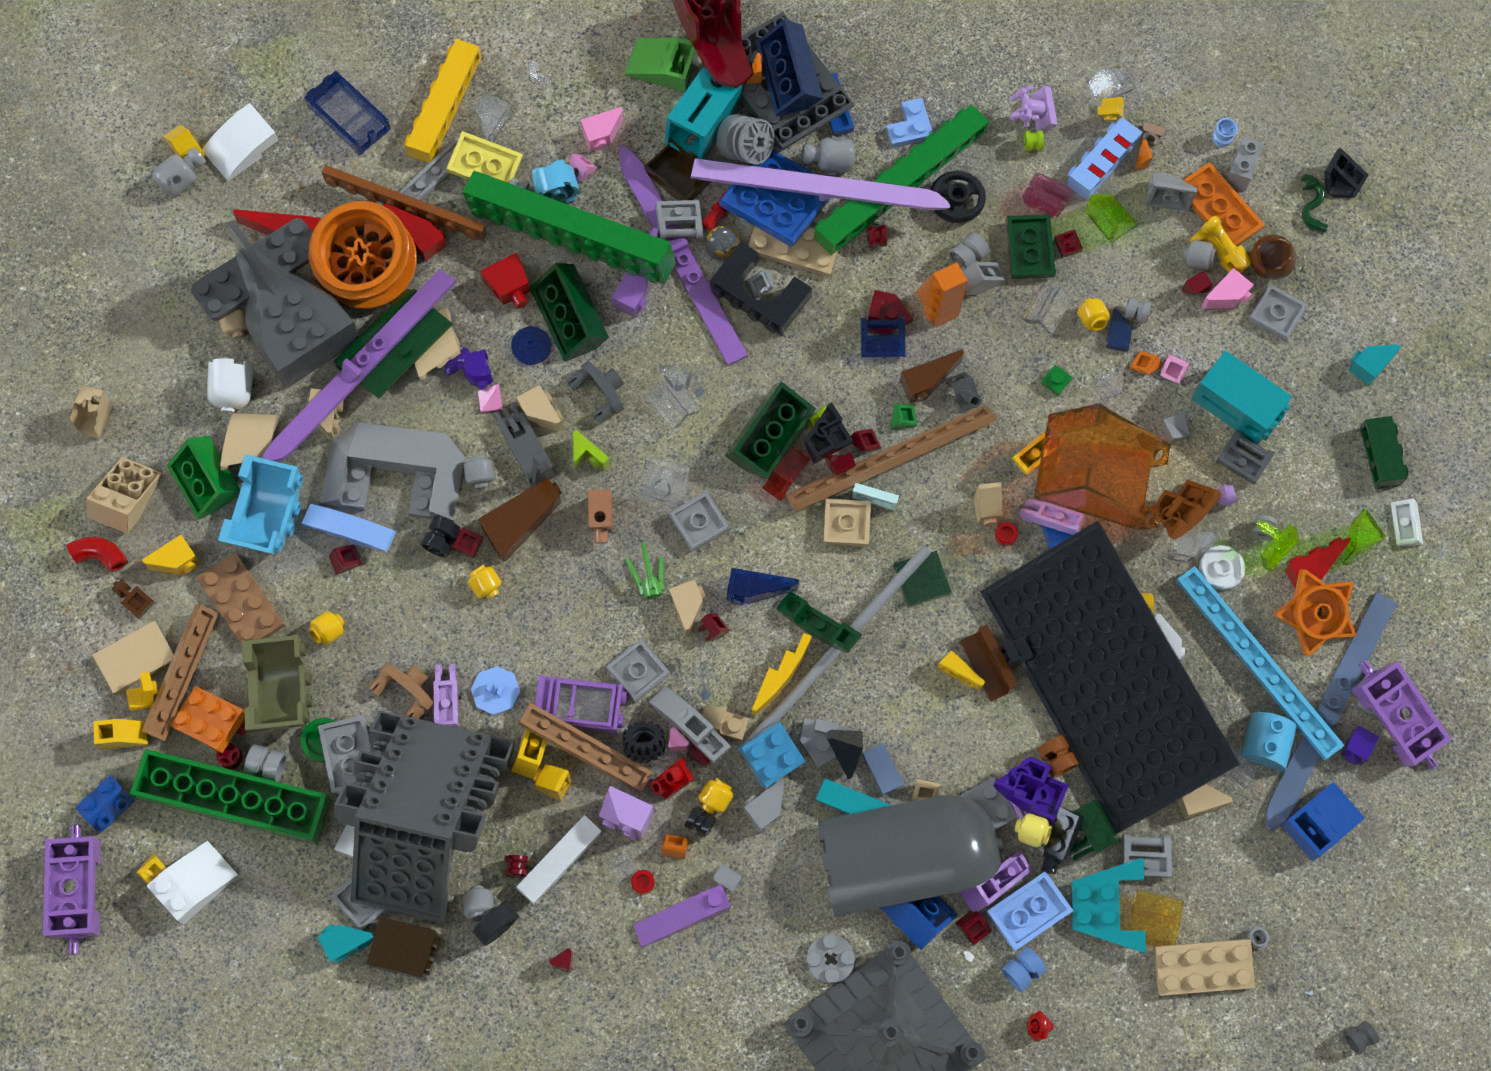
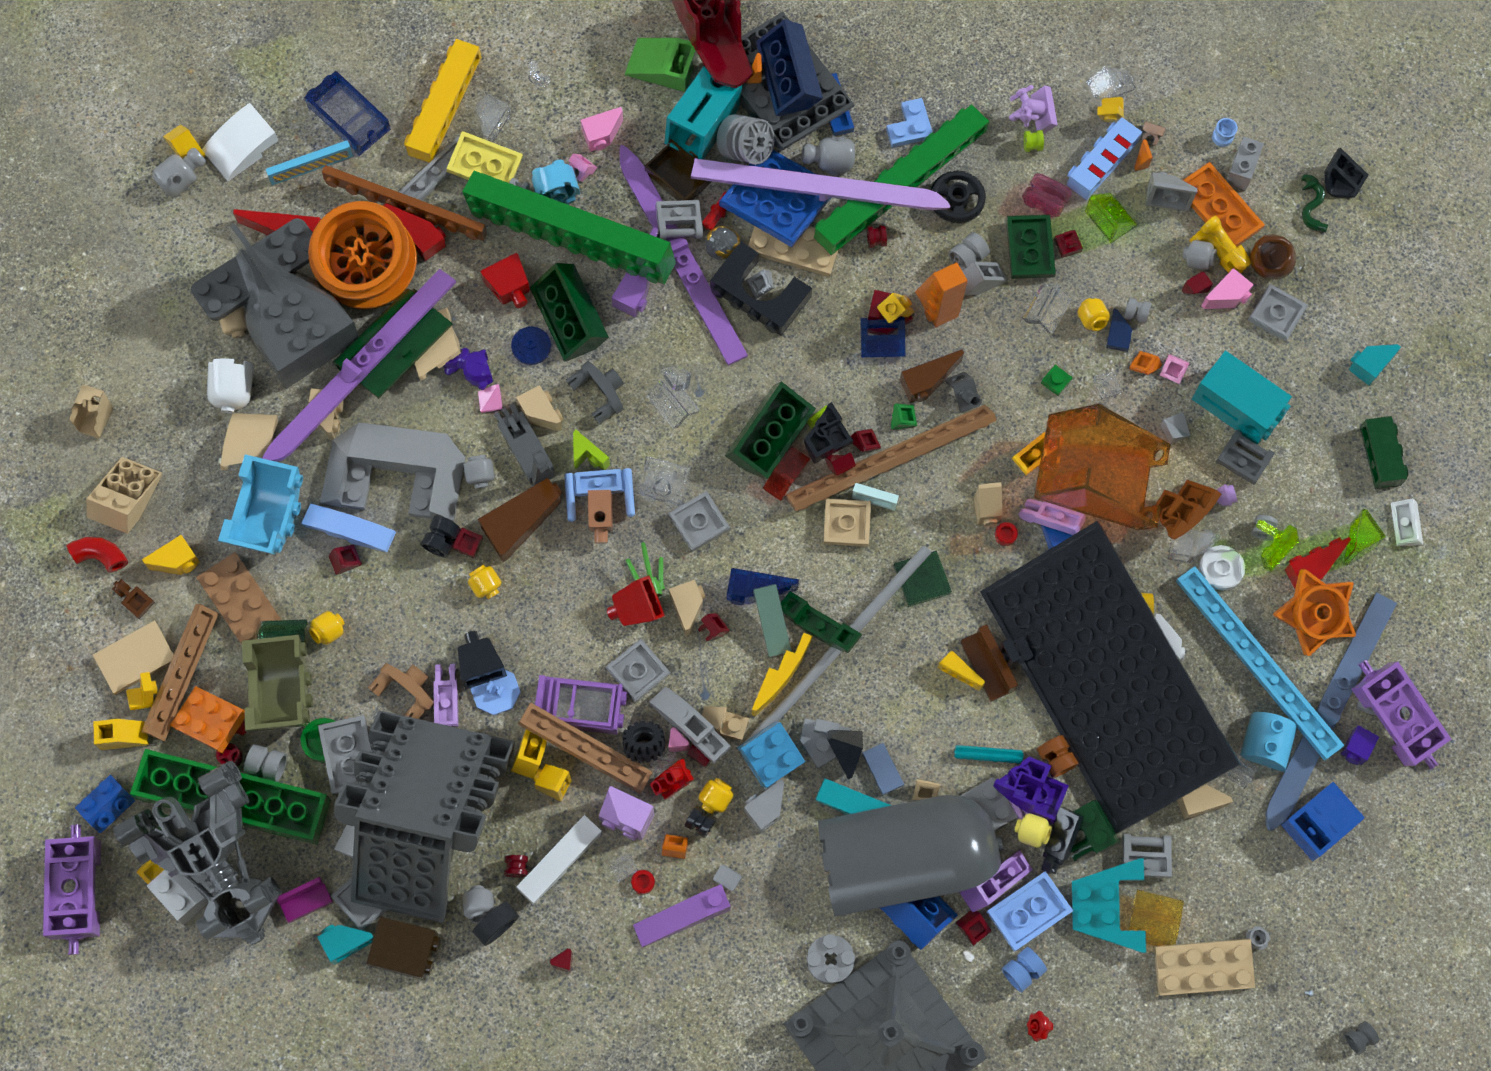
(200, 476): green slope -> none
(203, 847): none -> dark grey connector
(281, 628): none -> clear green panel
(304, 899): none -> magenta panel
(309, 162): none -> medium azure tile
(479, 661): none -> black torso
(614, 480): none -> light blue plate
(636, 603): none -> red torso
(772, 620): none -> sand green tile
(895, 306): none -> yellow bracket
(988, 754): none -> teal axle

